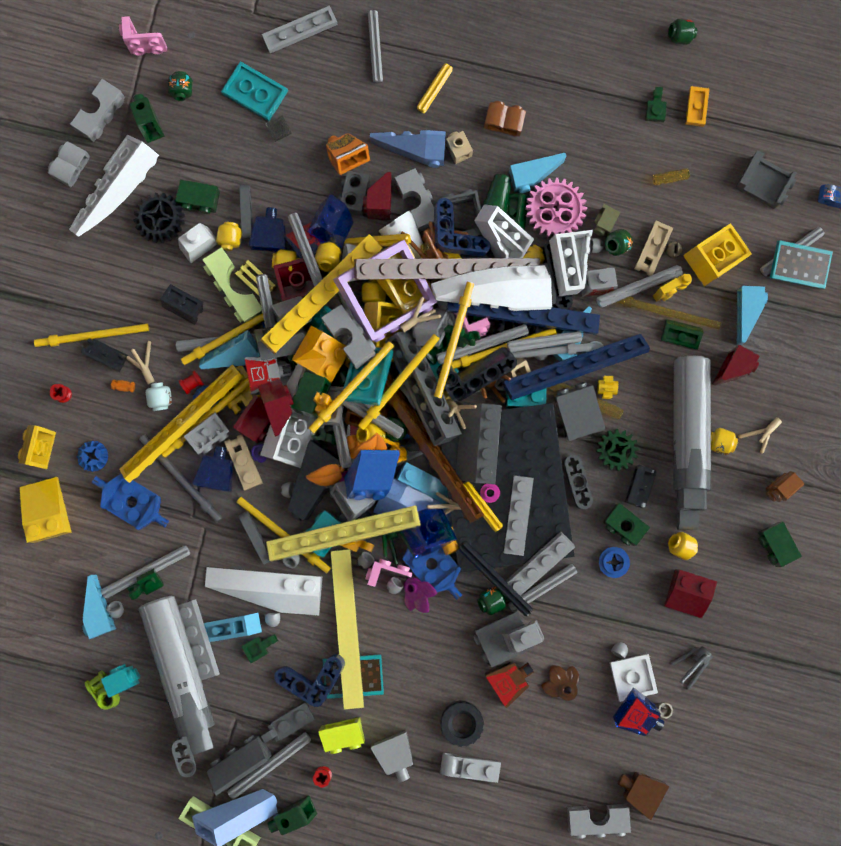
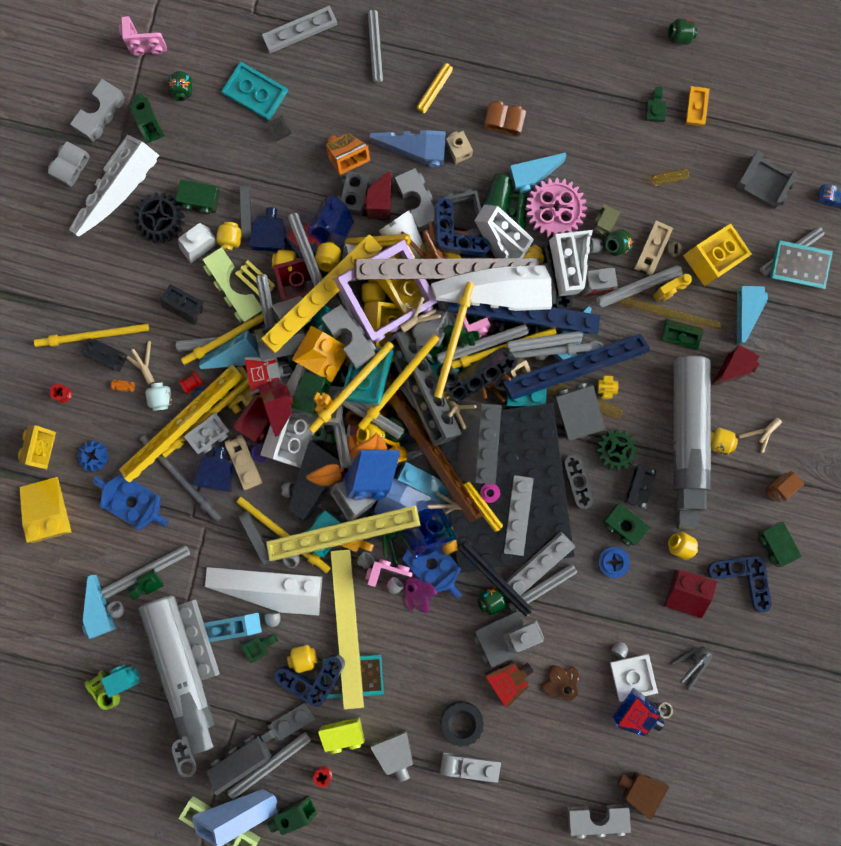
(302, 658): none -> yellow head
(746, 569): none -> dark blue beam

